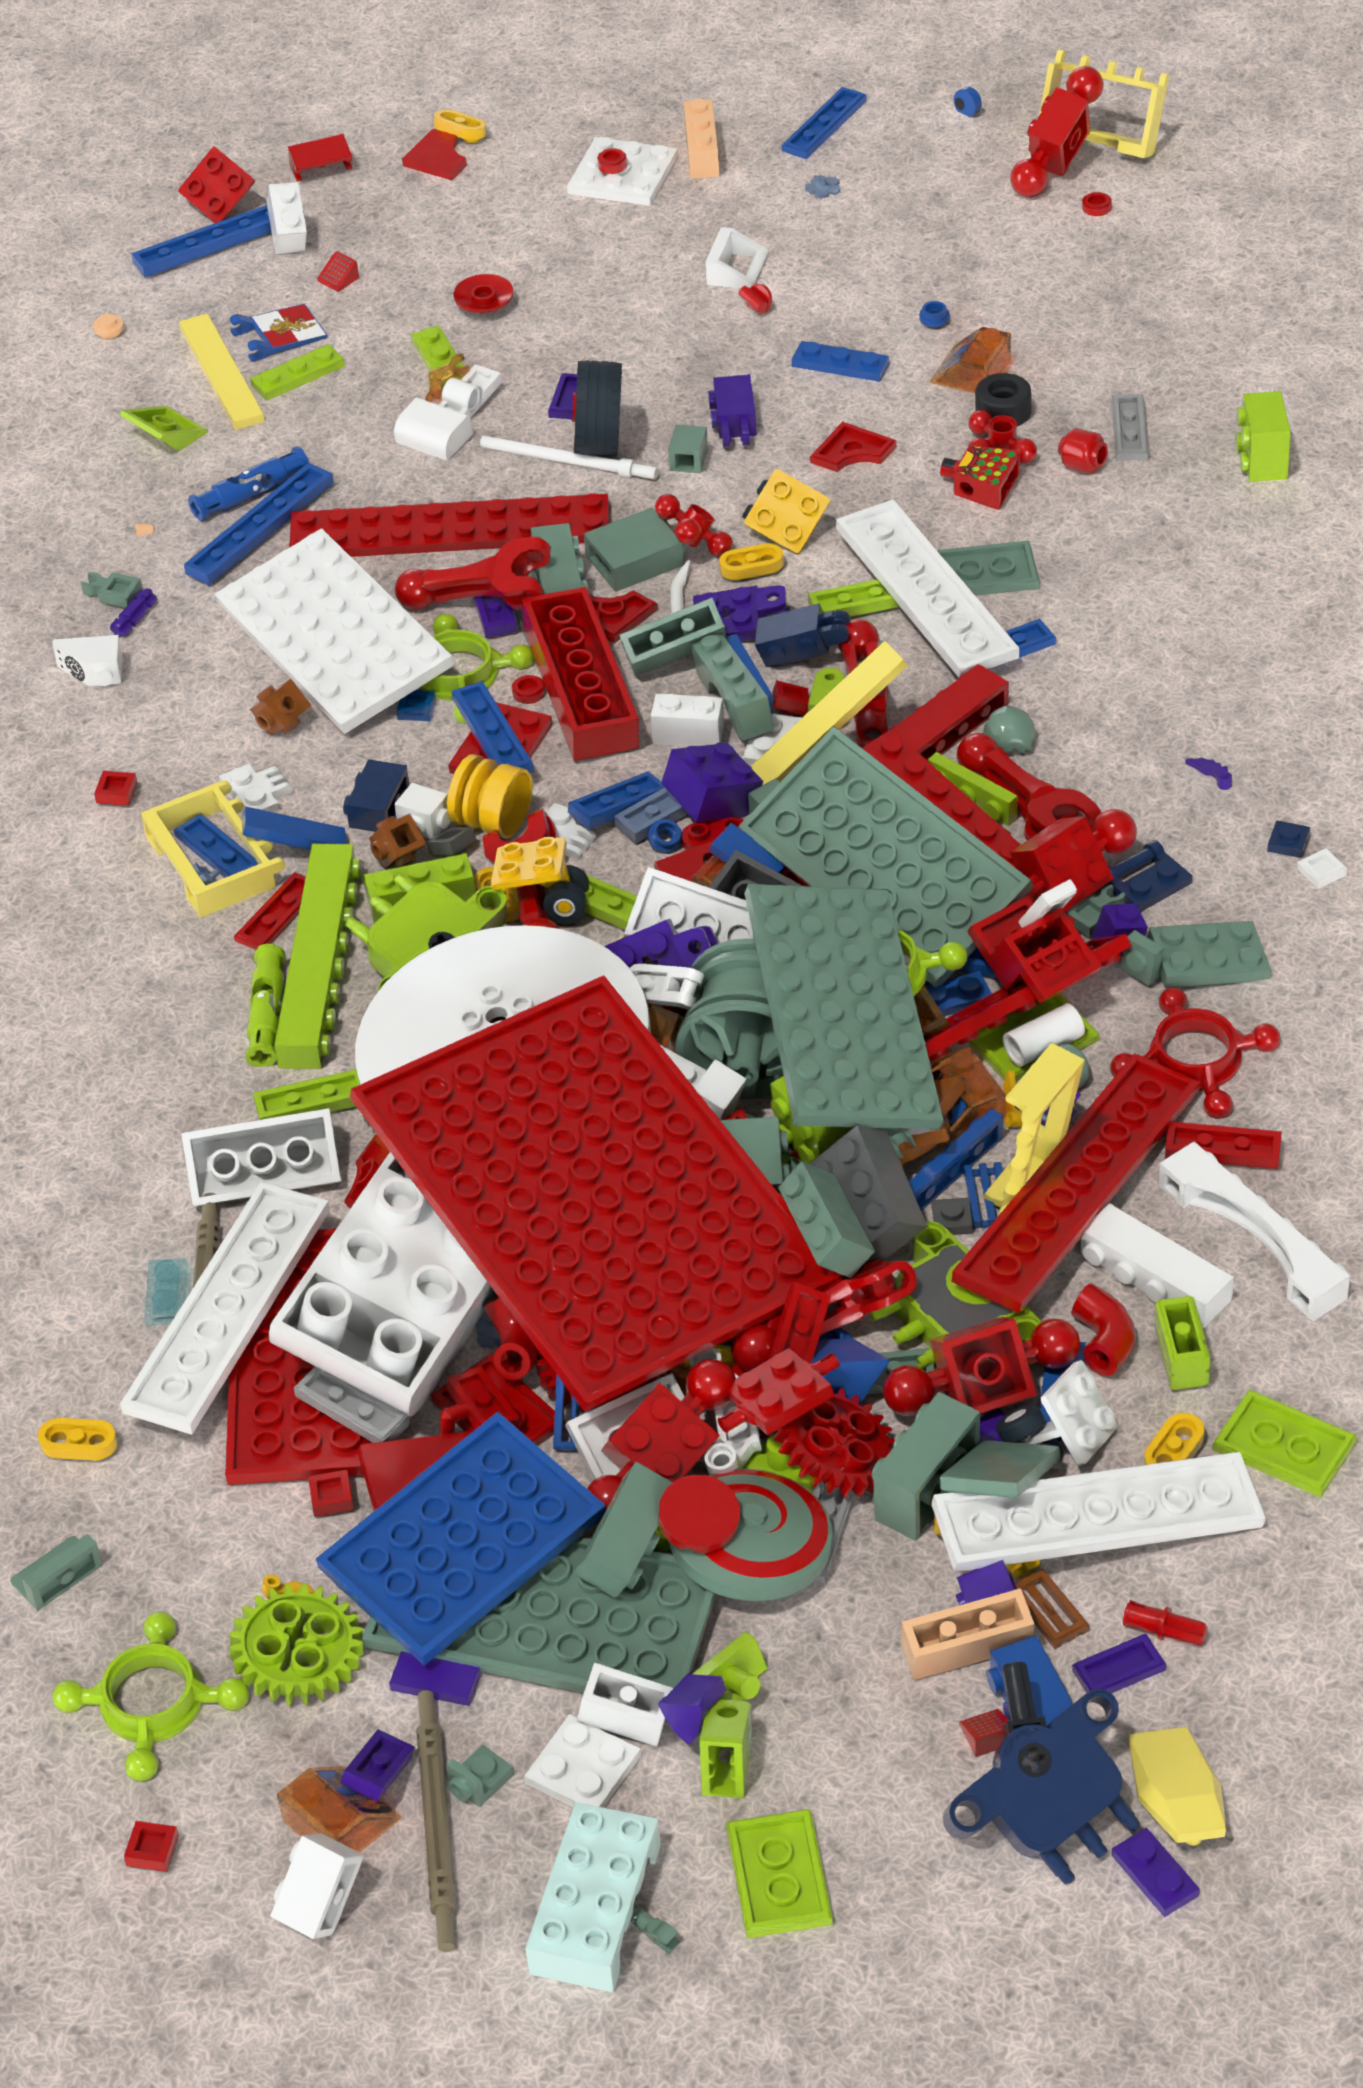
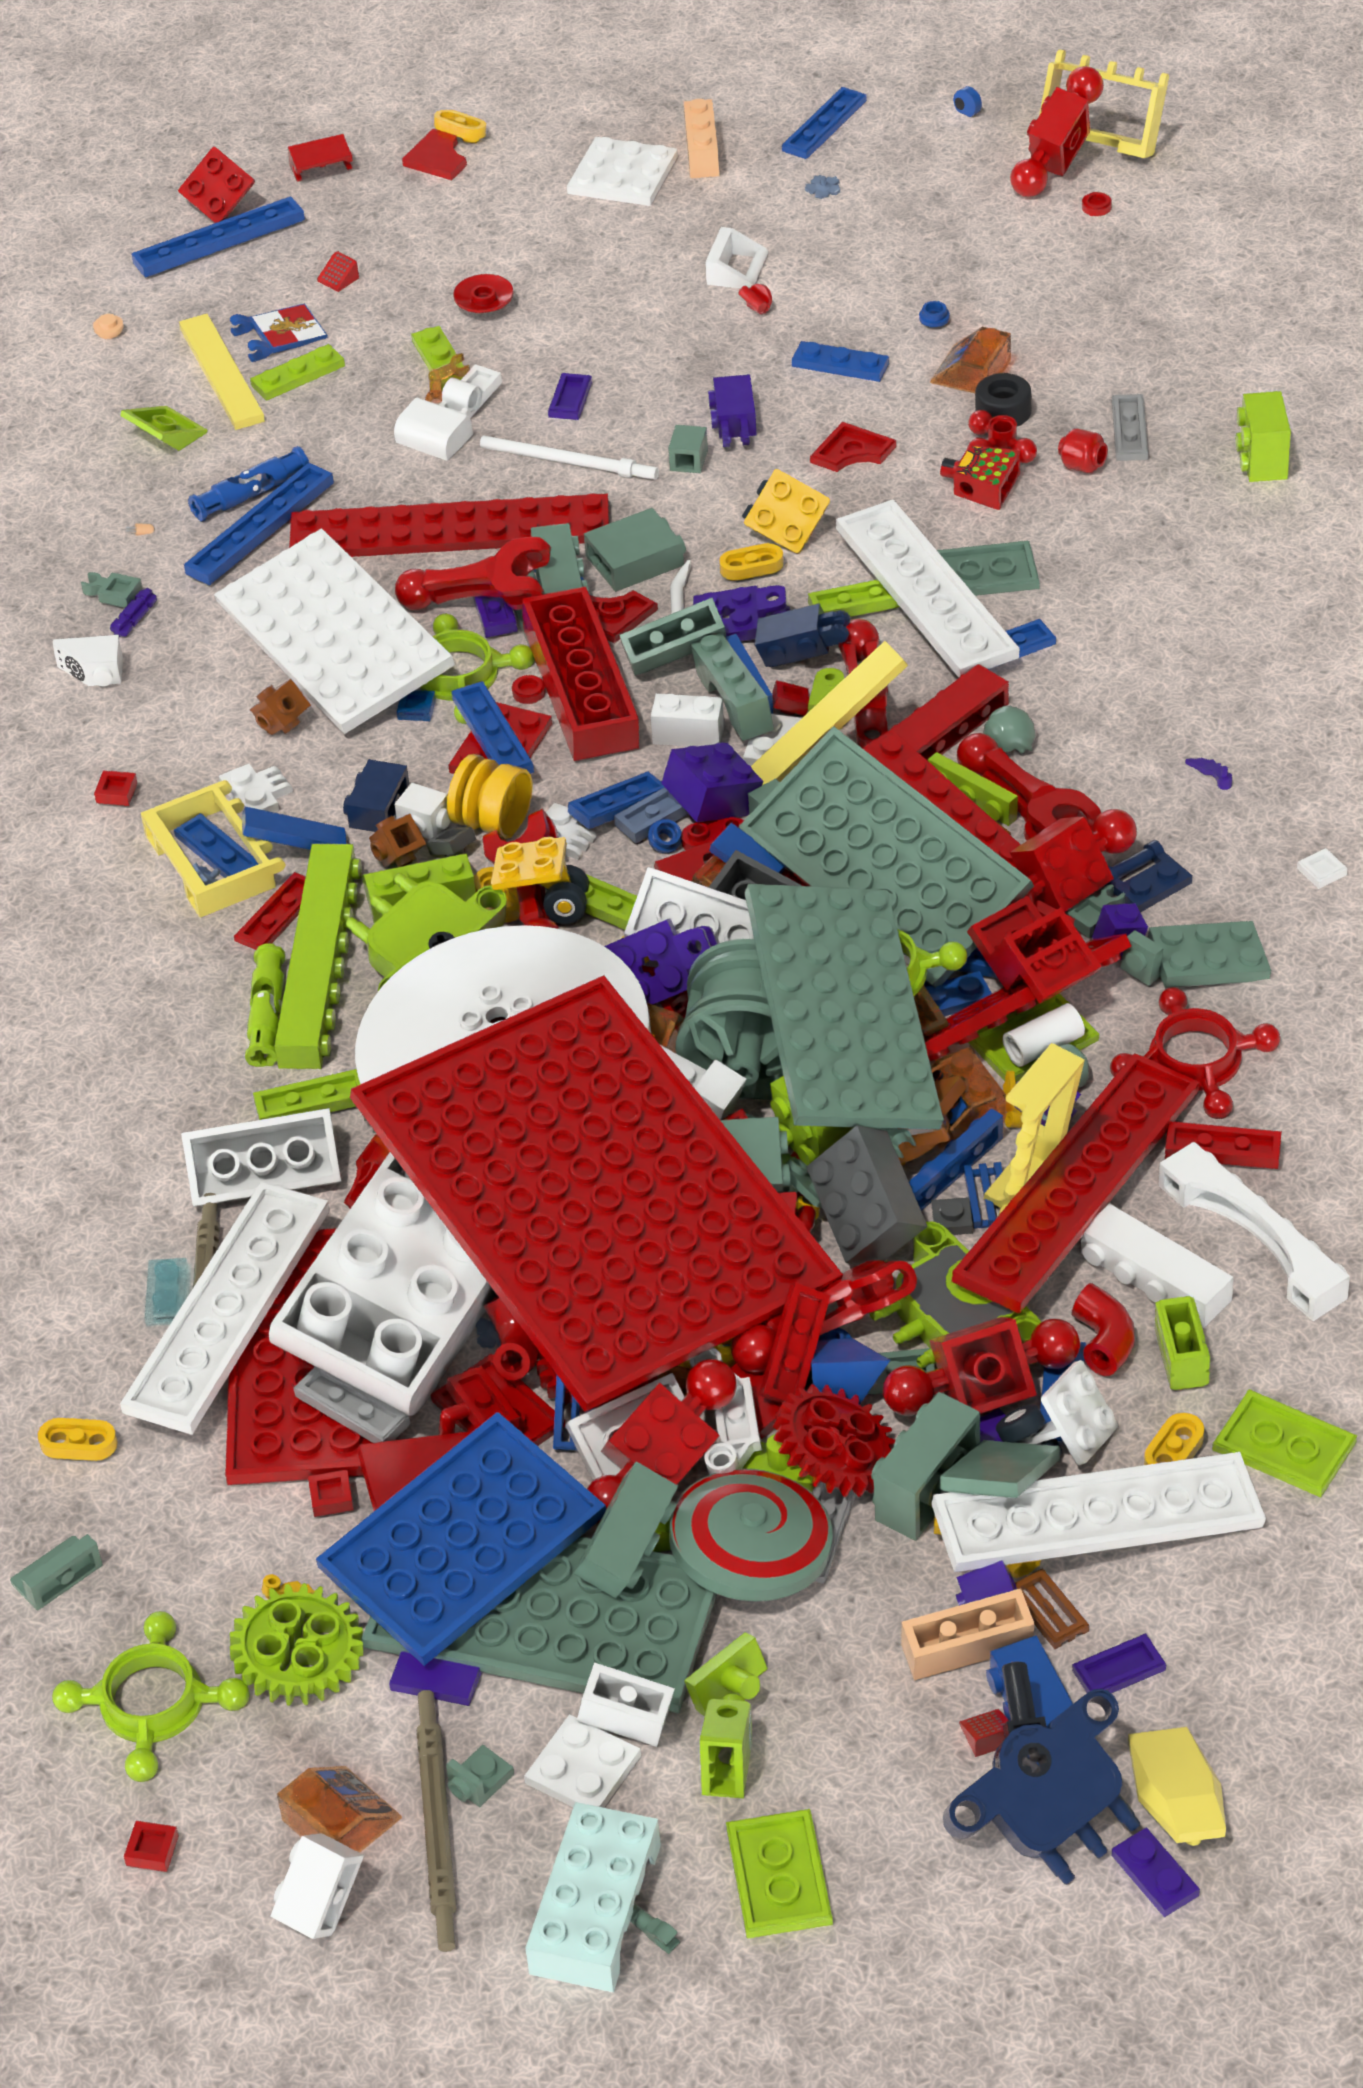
(286, 217): white brick -> none
(377, 1765): dark purple plate -> none
(597, 408): black wheel -> none
(612, 161): red tile -> none
(663, 983): white plate -> none
(688, 1703): dark purple tile -> none
(693, 525): red piece -> none
(699, 1513): red tile -> none
(779, 1391): red plate -> none
(826, 1219): sand green brick -> none
(1049, 902): white tile -> none
(1164, 1623): red axle -> none
(1288, 839): dark blue plate -> none

